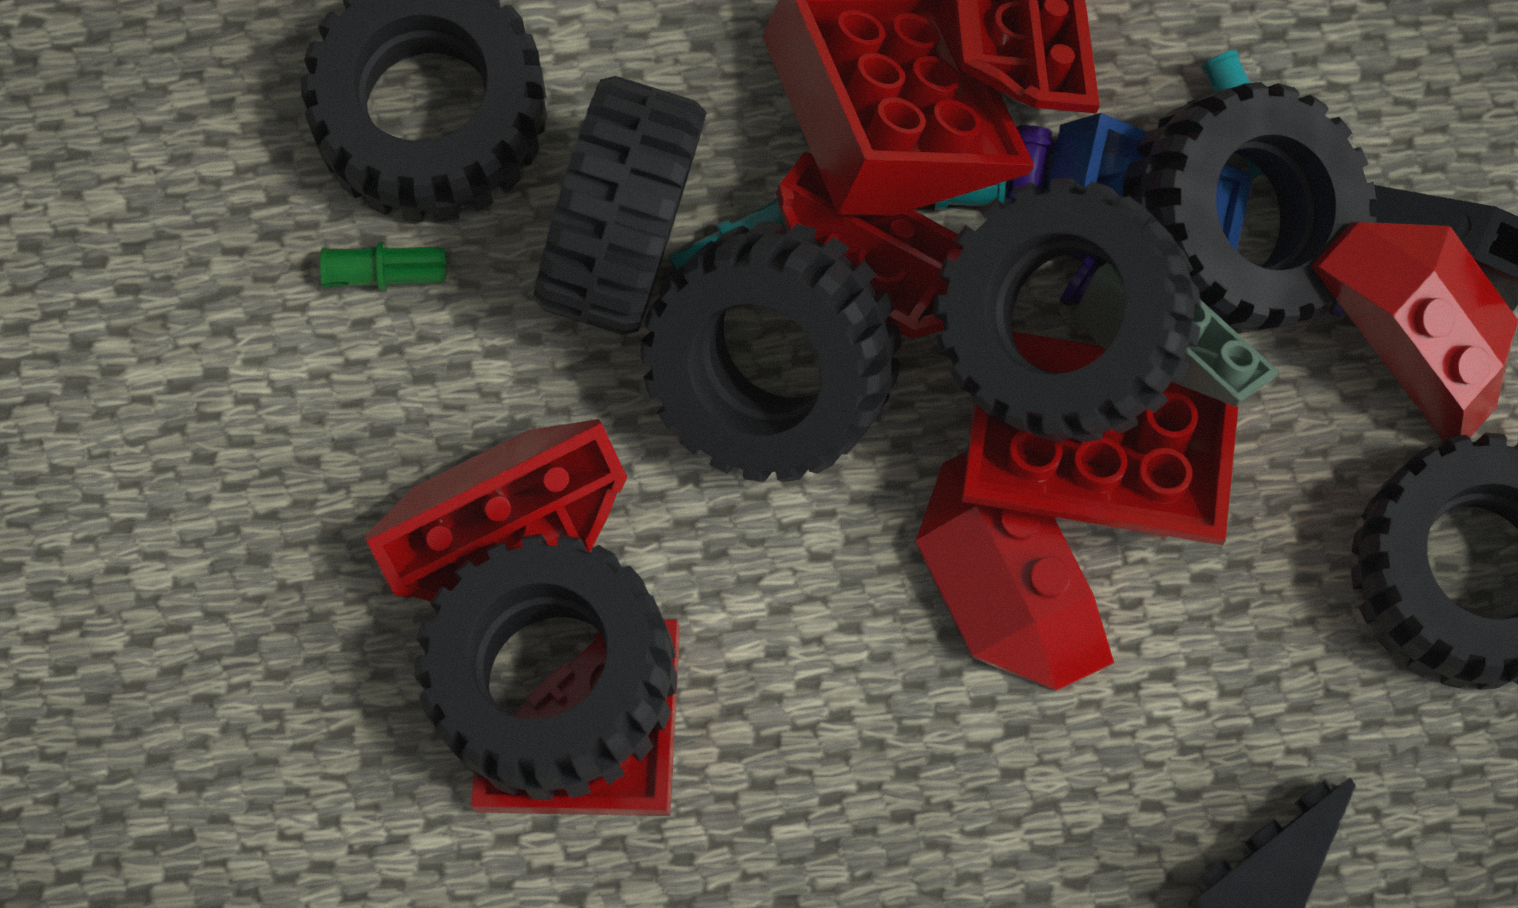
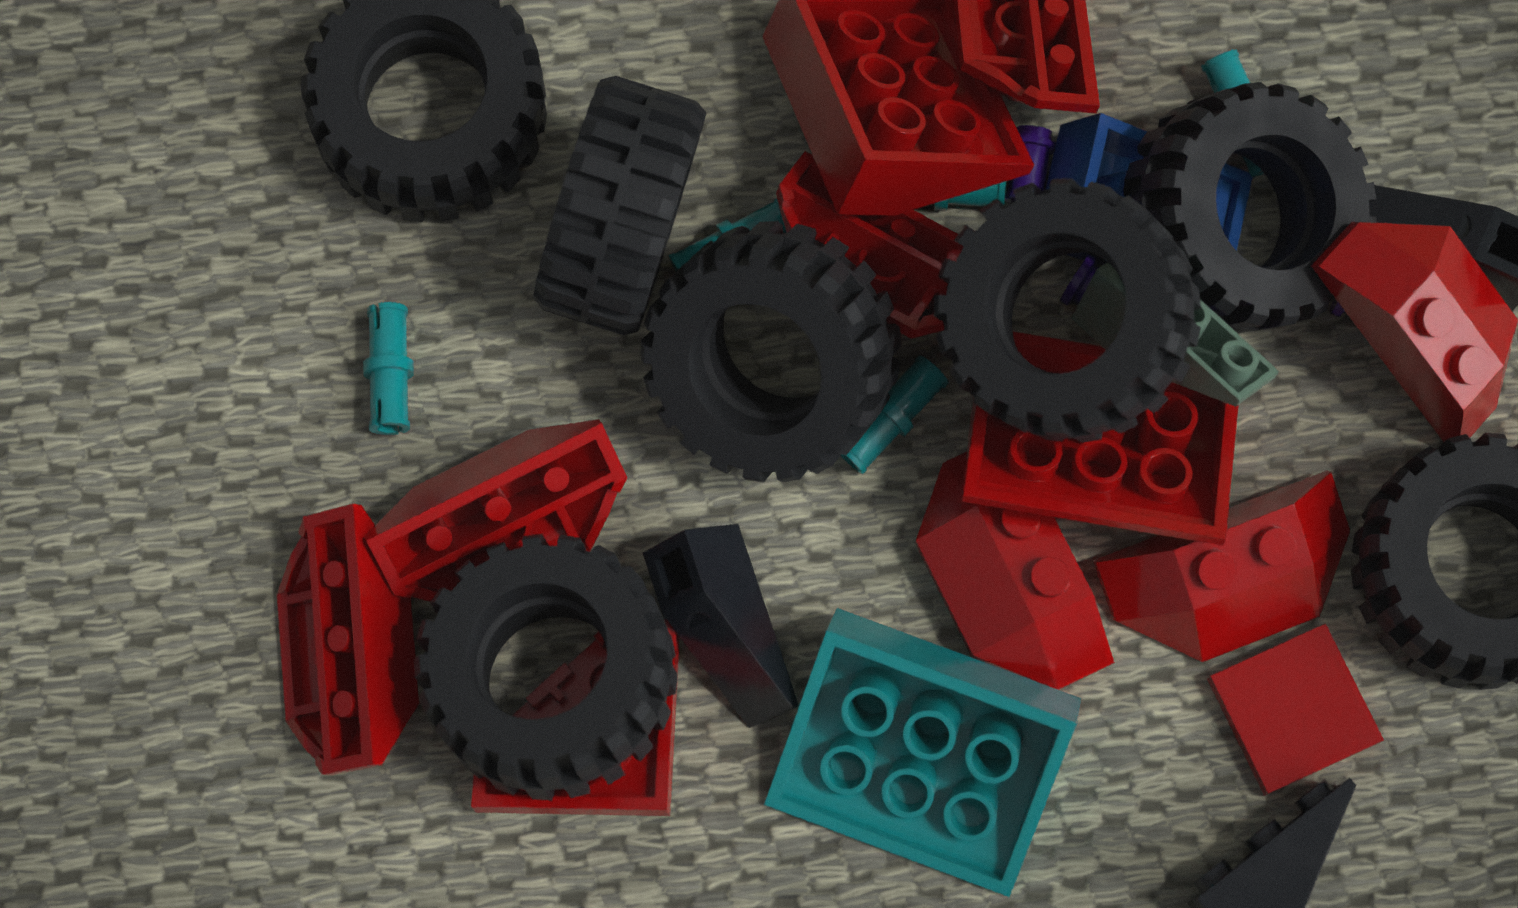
(344, 645): none -> red wedge
(382, 266): green axle -> none
(388, 368): none -> teal pin
(721, 616): none -> black slope
(906, 400): none -> teal pin
(923, 752): none -> teal slope
(1226, 596): none -> red wedge
(1295, 709): none -> red tile

